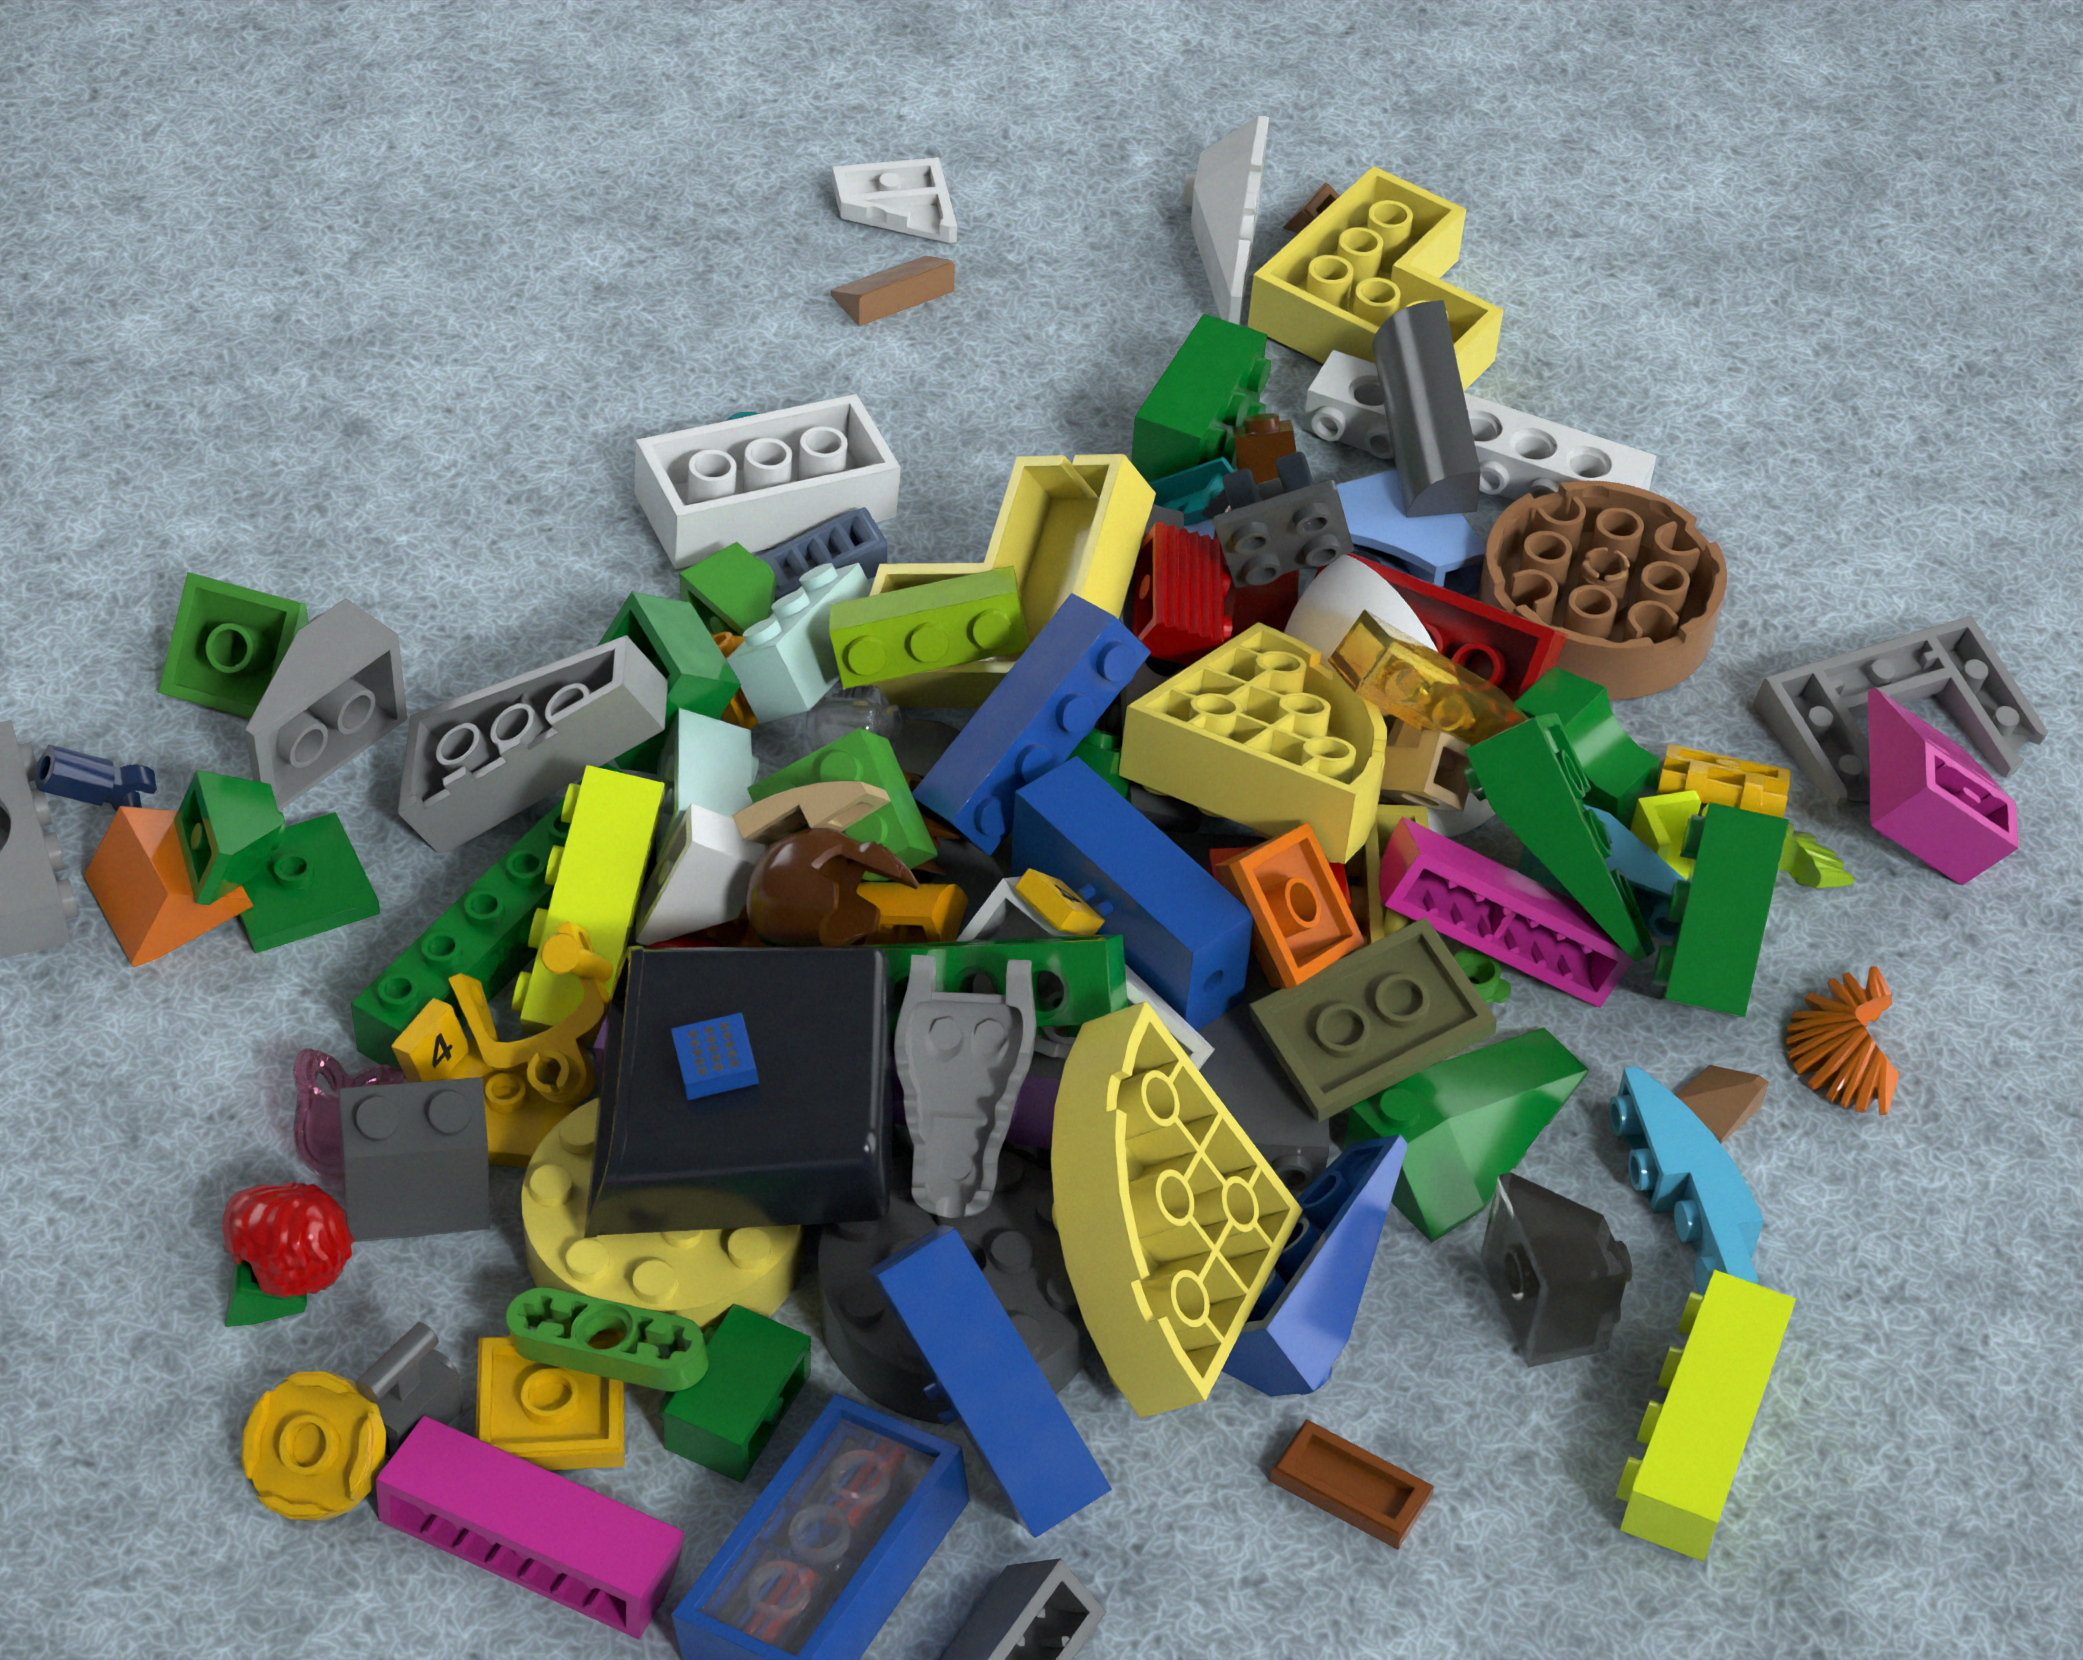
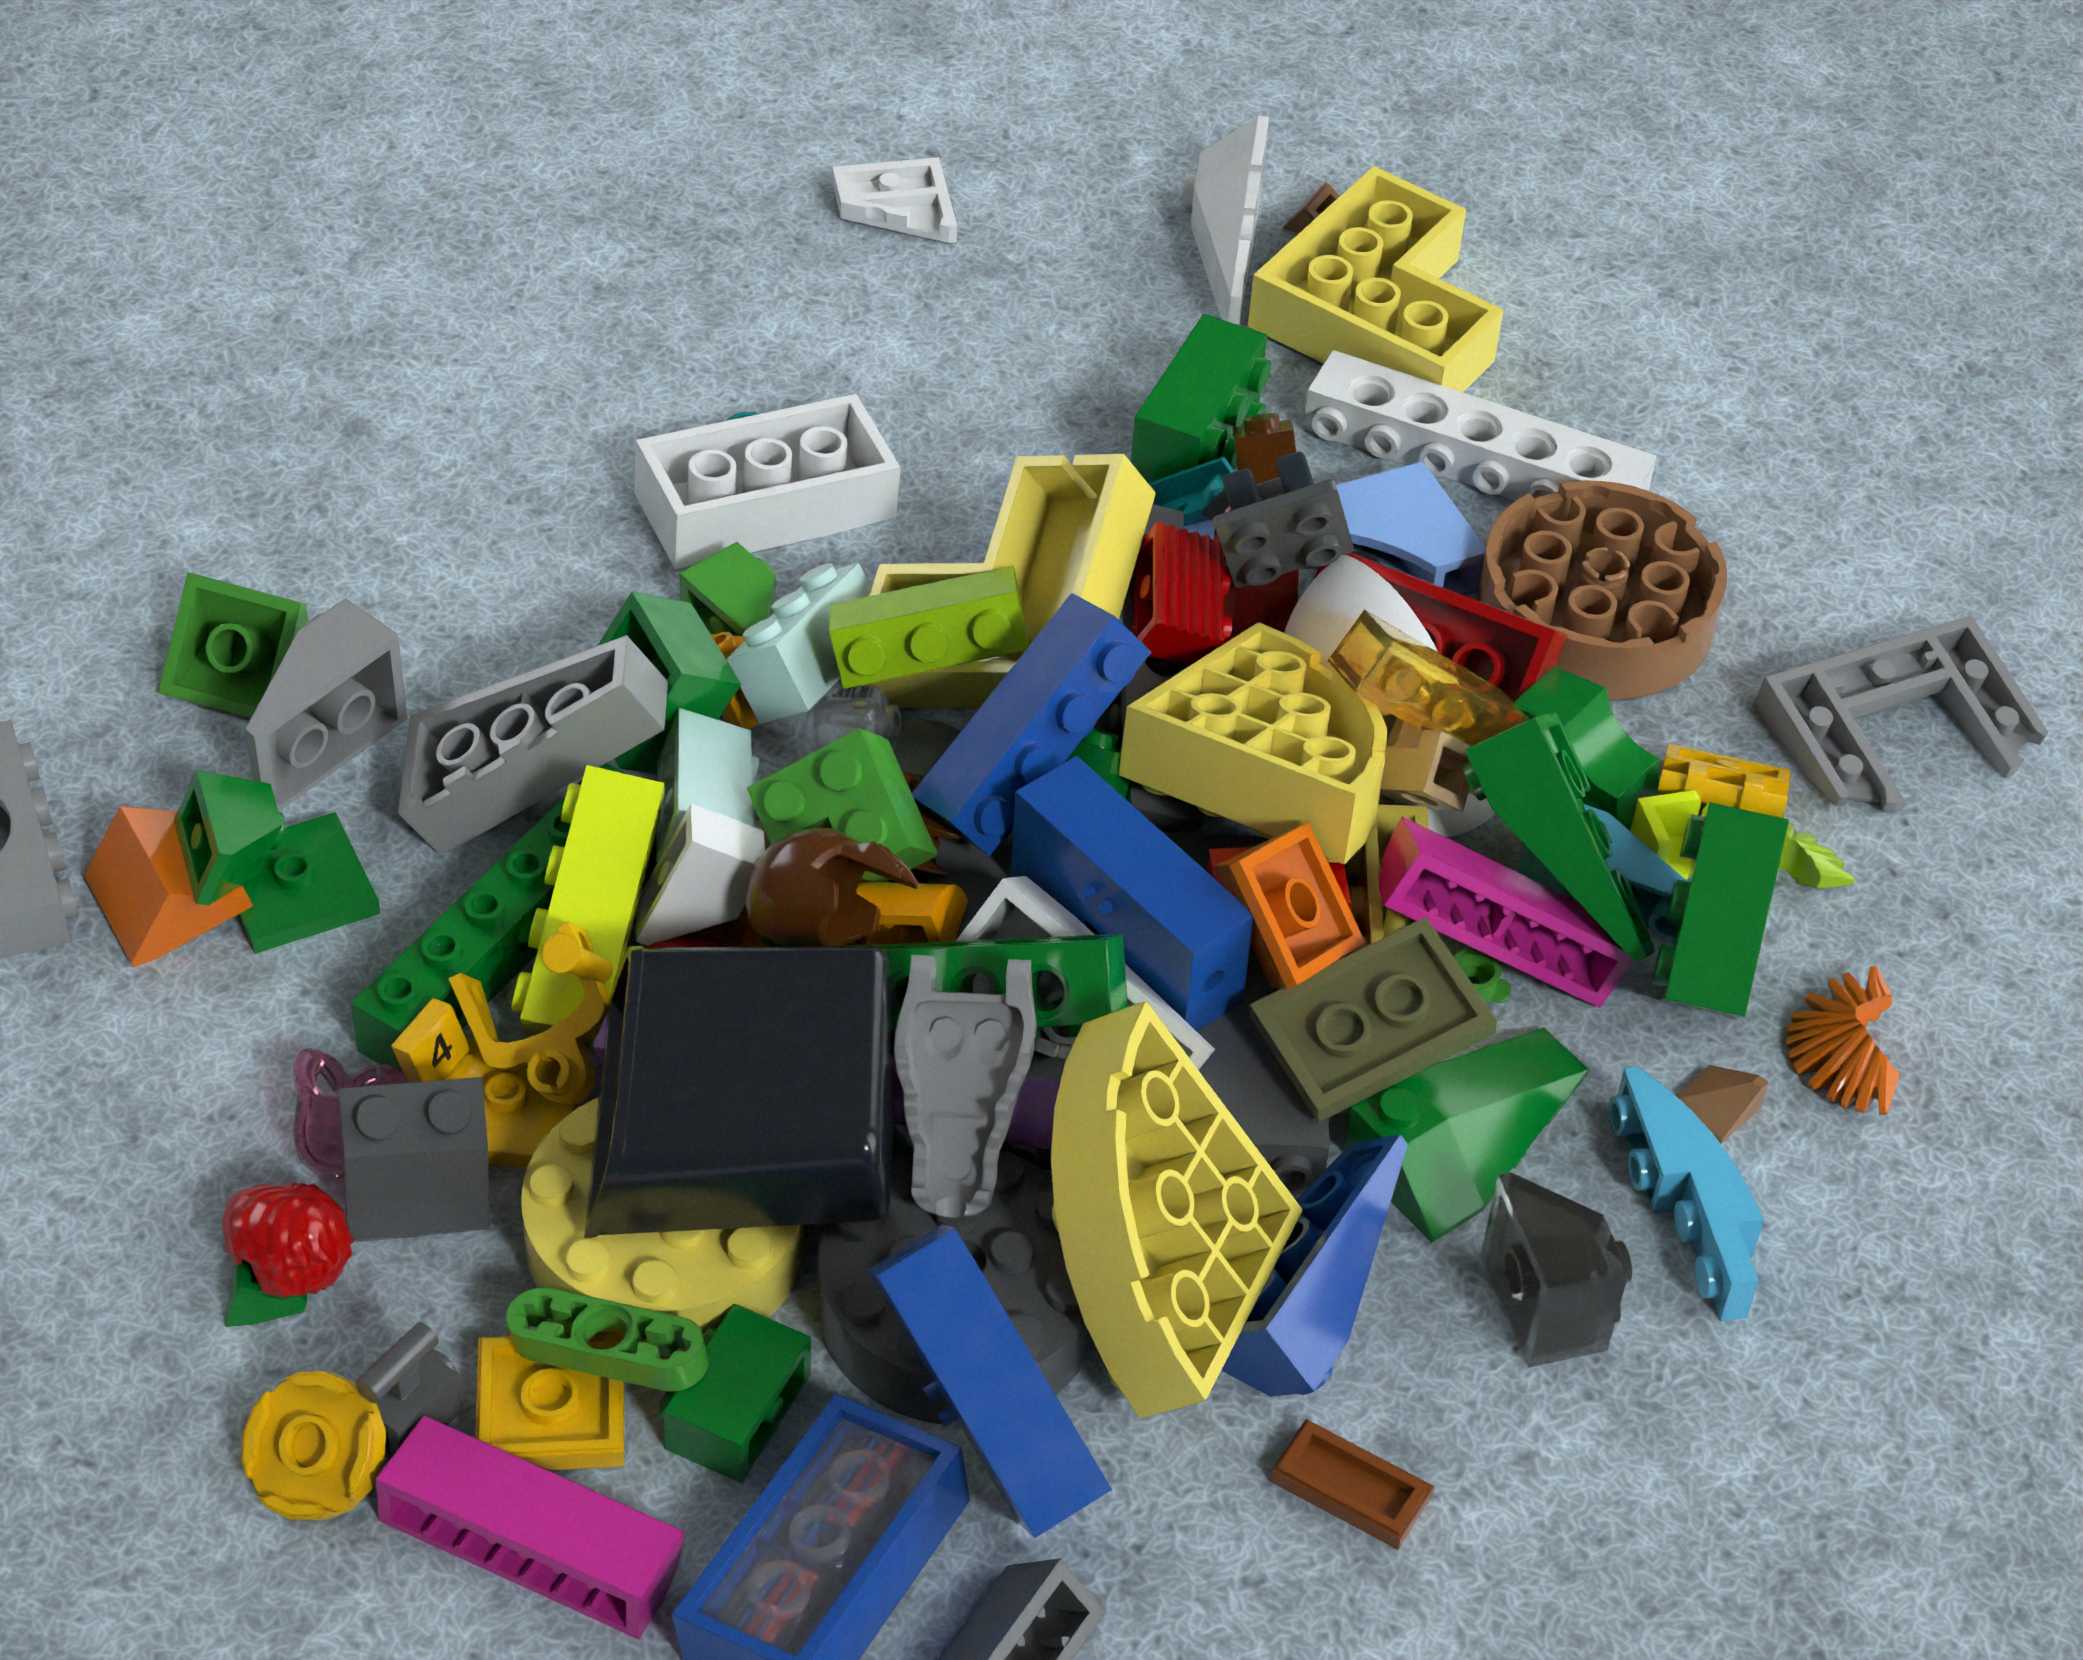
(92, 778): dark blue bar -> none
(715, 1056): blue tile -> none
(819, 804): tan slope -> none
(850, 535): sand blue slope -> none
(896, 289): medium nougat slope -> none
(1058, 904): yellow tile -> none
(1427, 412): dark grey brick -> none
(1706, 1416): neon yellow brick -> none
(1934, 795): dark pink slope -> none

